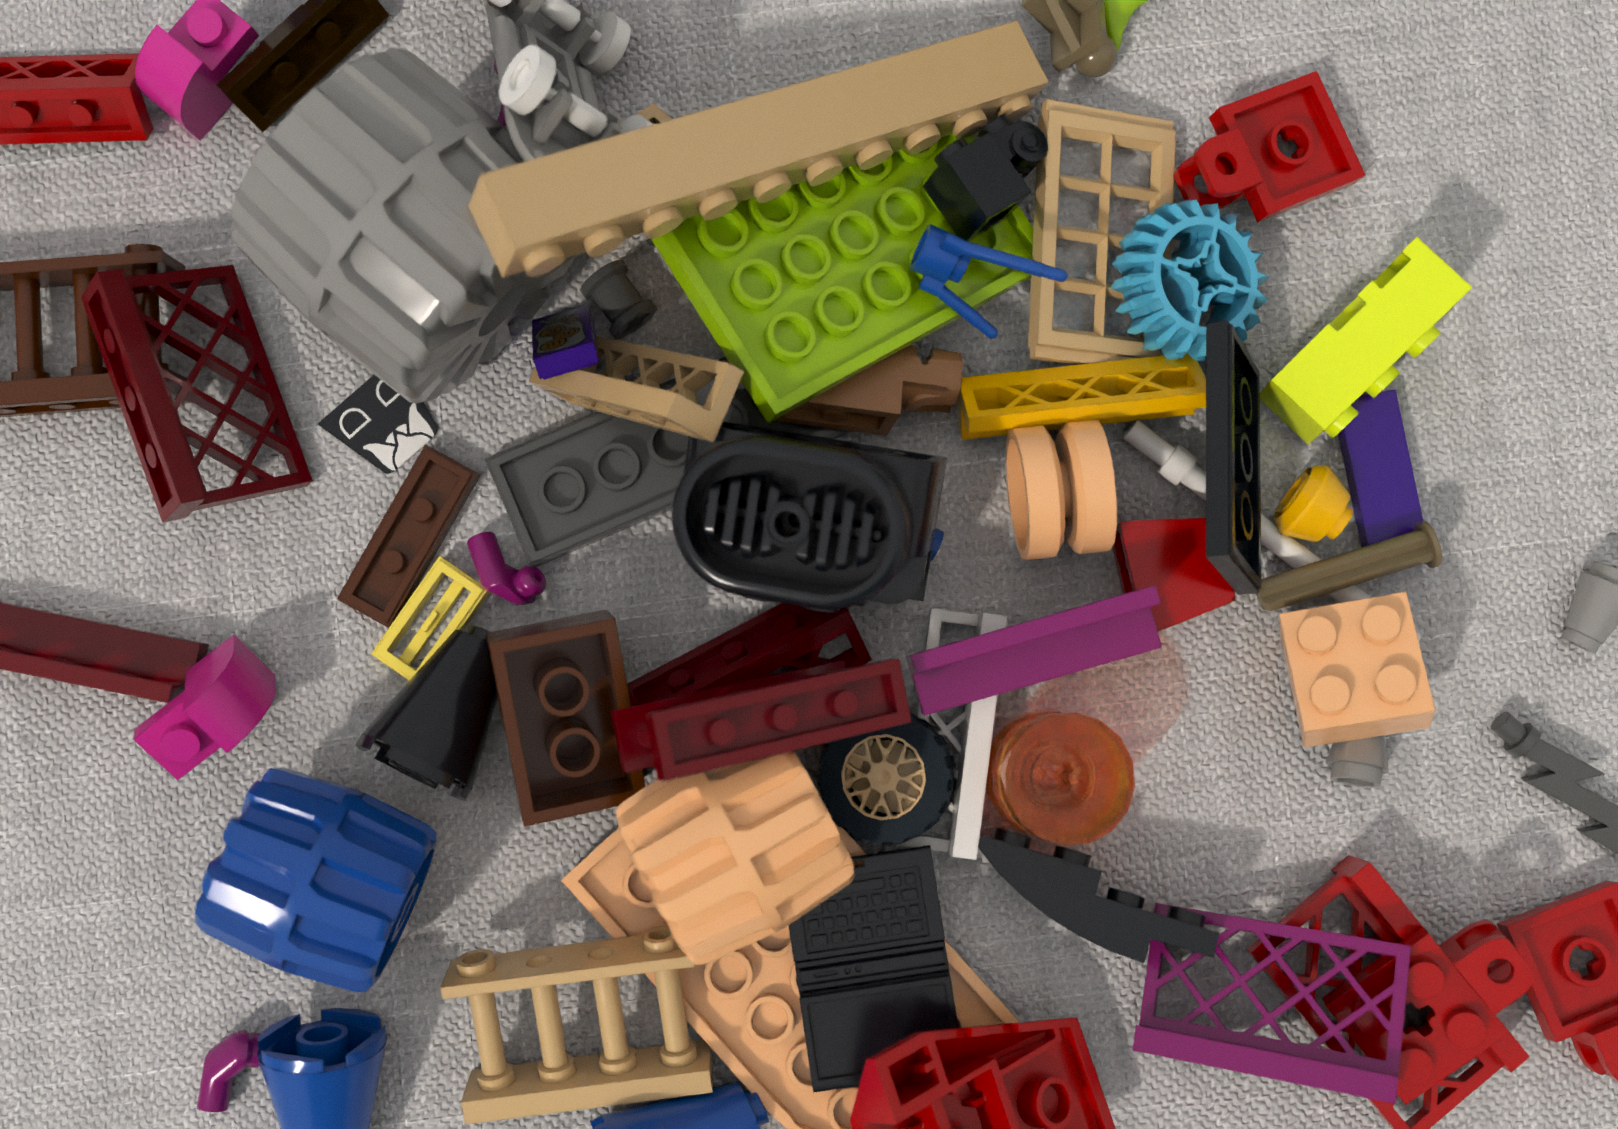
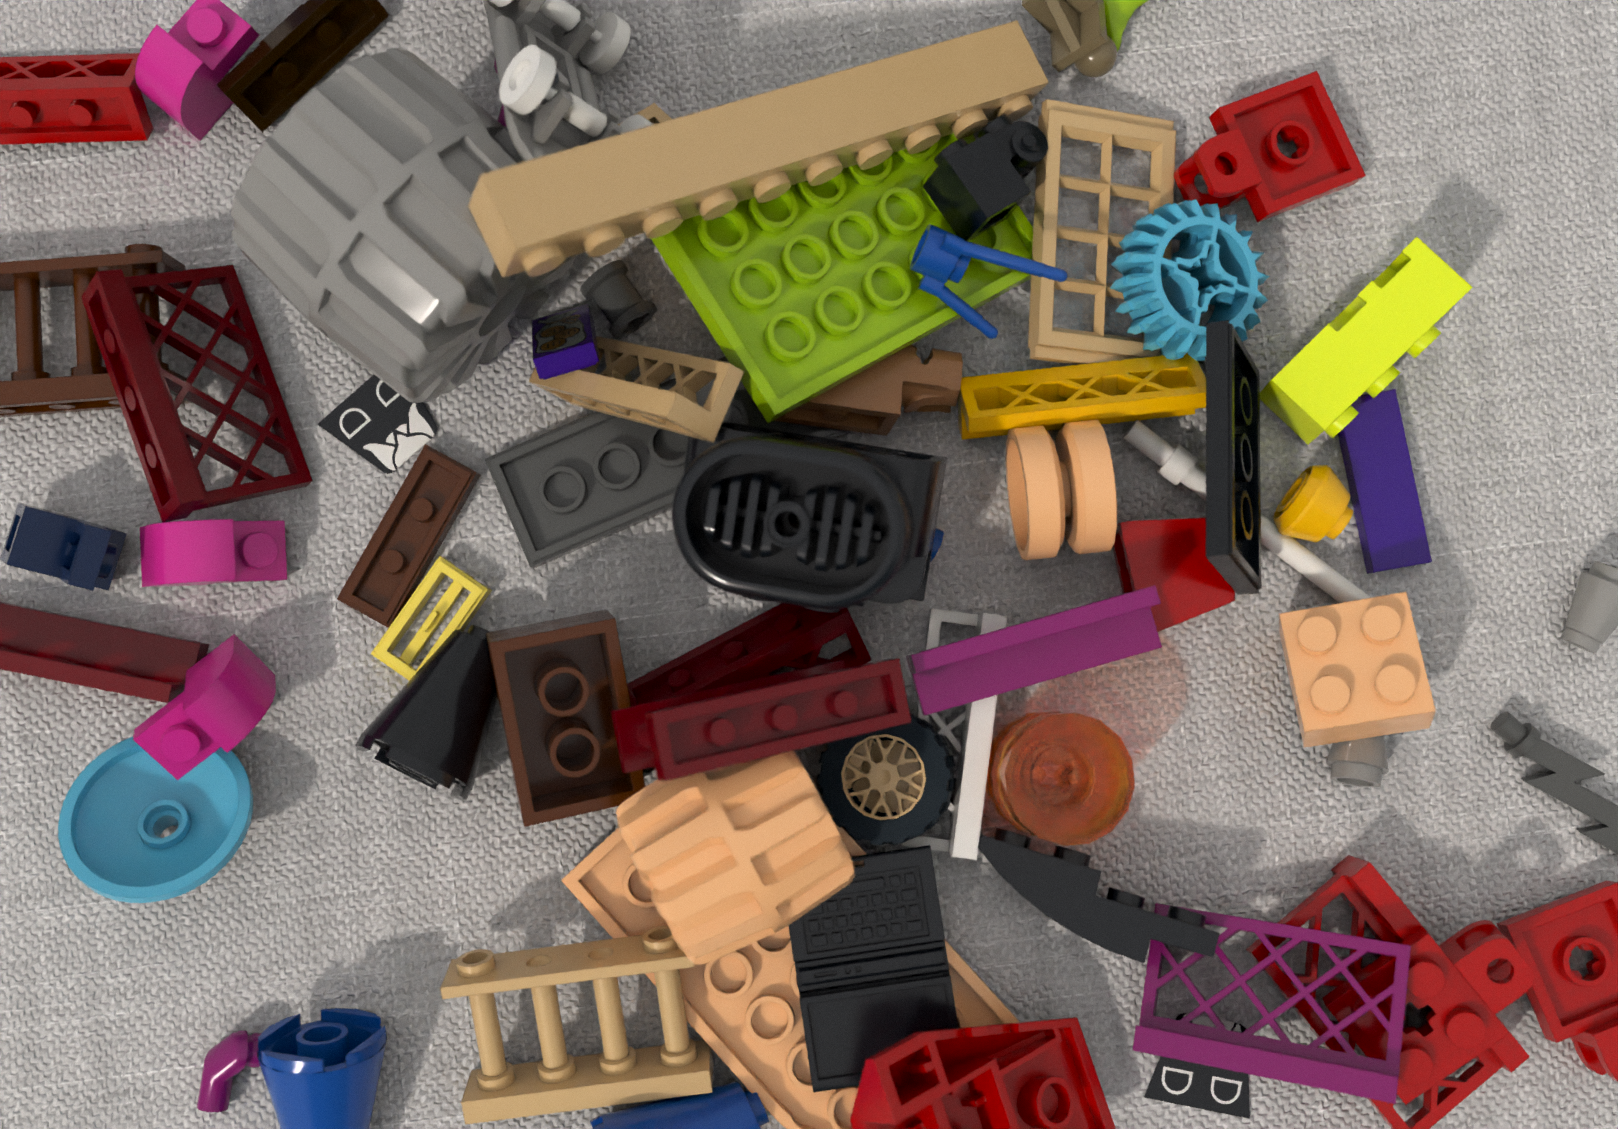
(63, 547): none -> dark blue brick
(125, 803): none -> medium azure dish
(212, 552): none -> dark pink brick
(316, 879): blue wheel -> none
(495, 576): magenta arm -> none
(1200, 1084): none -> black sticker
(1351, 568): dark tan axle -> none

